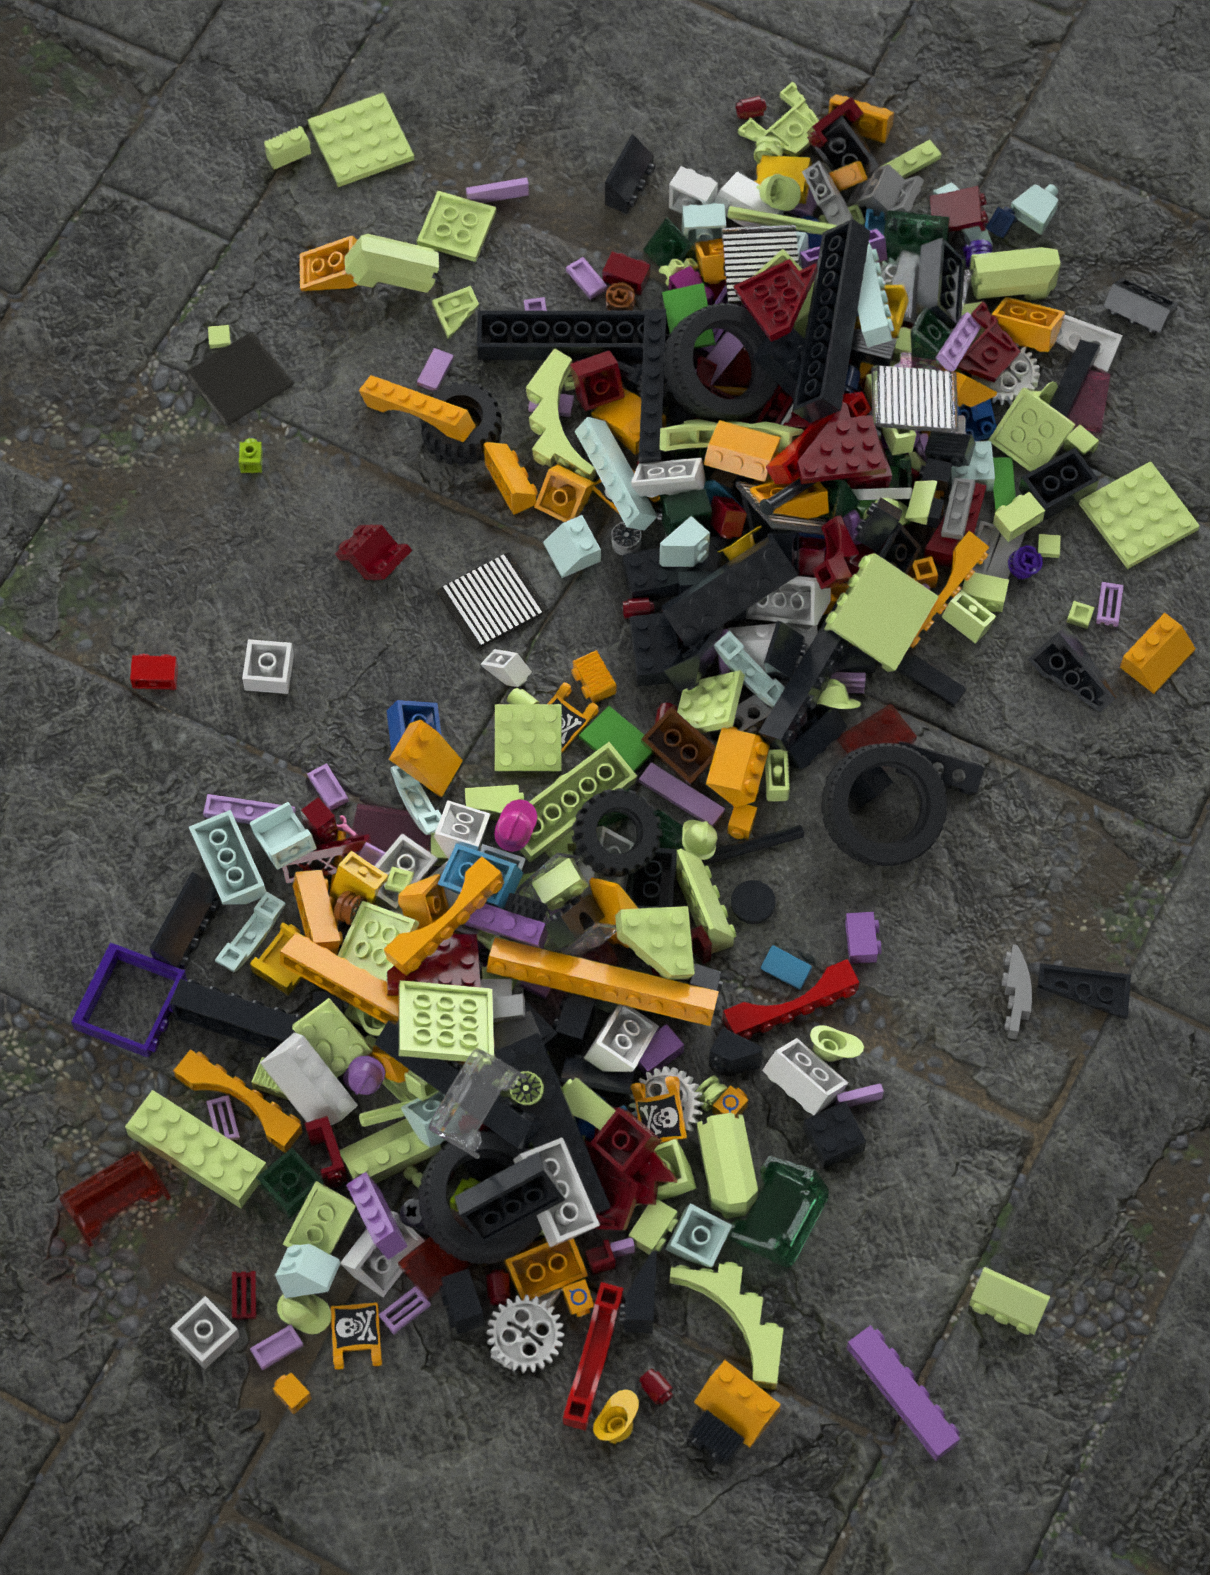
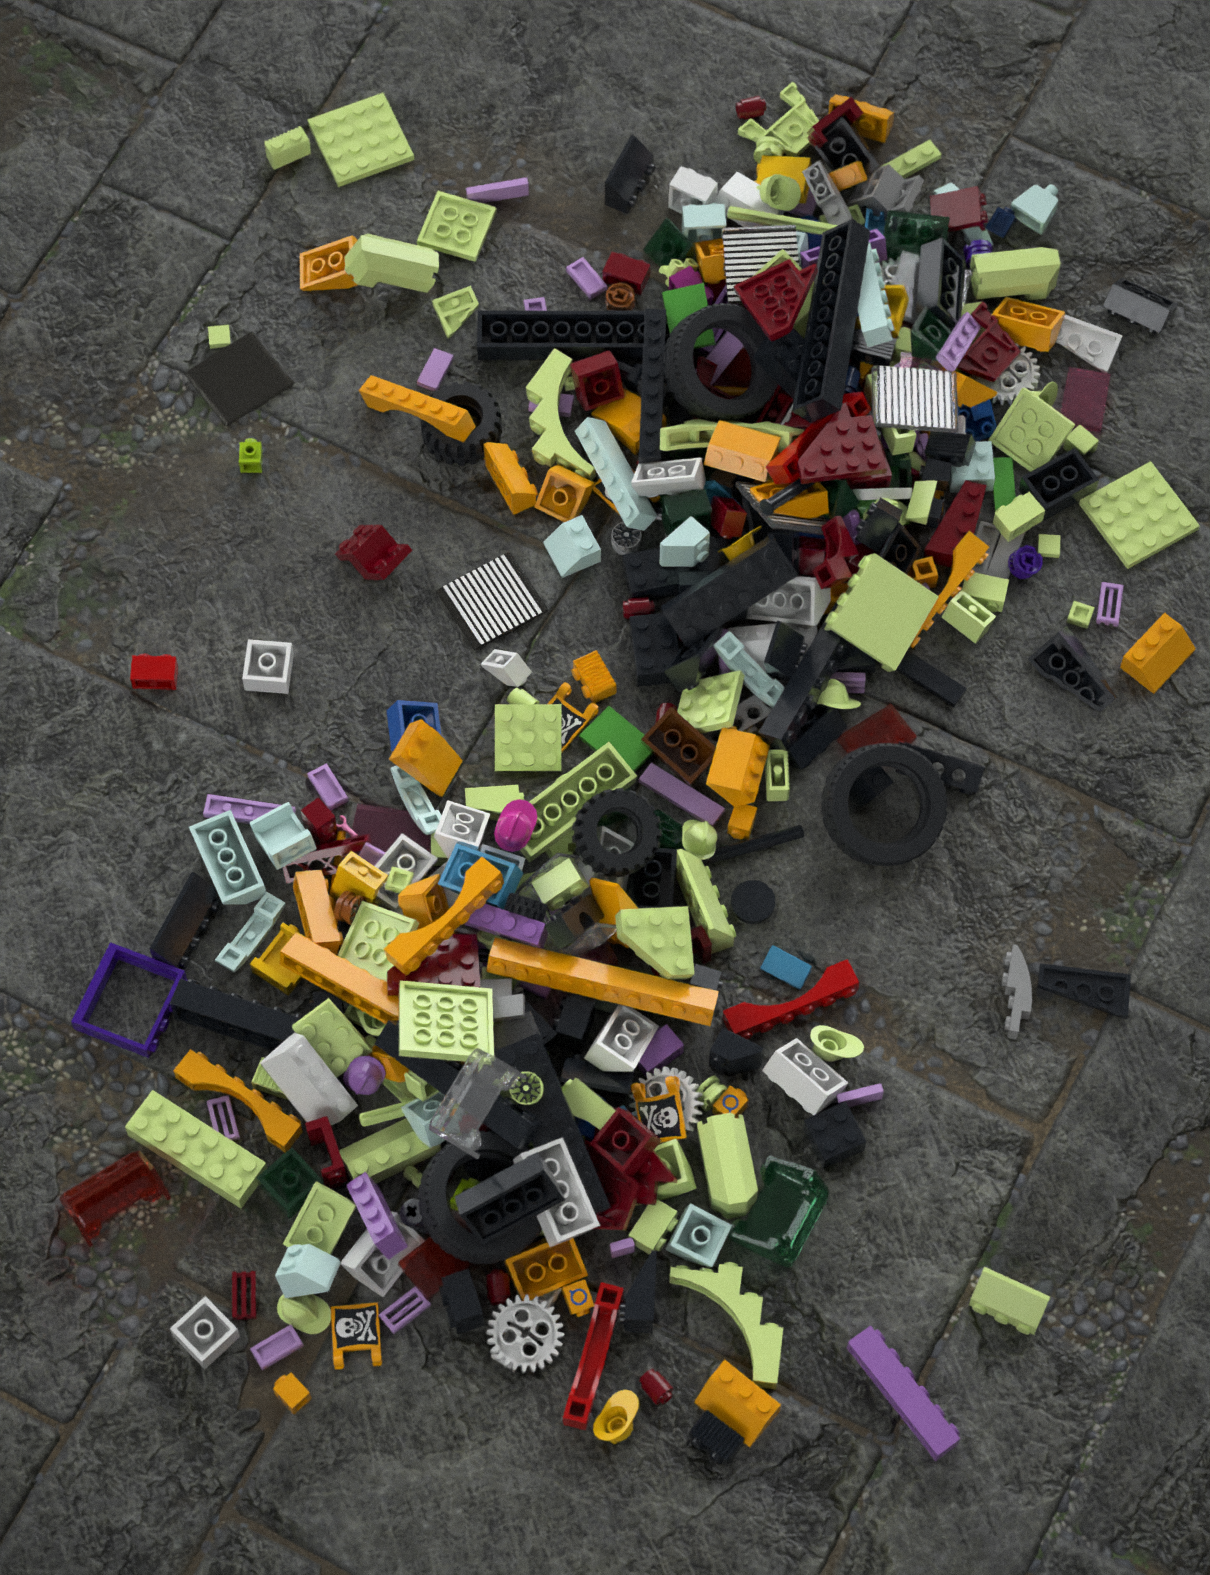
(601, 1258): dark red panel -> none
(861, 937): medium lavender brick -> none
(958, 508): light grey tile -> none
(1074, 377): black tile -> none

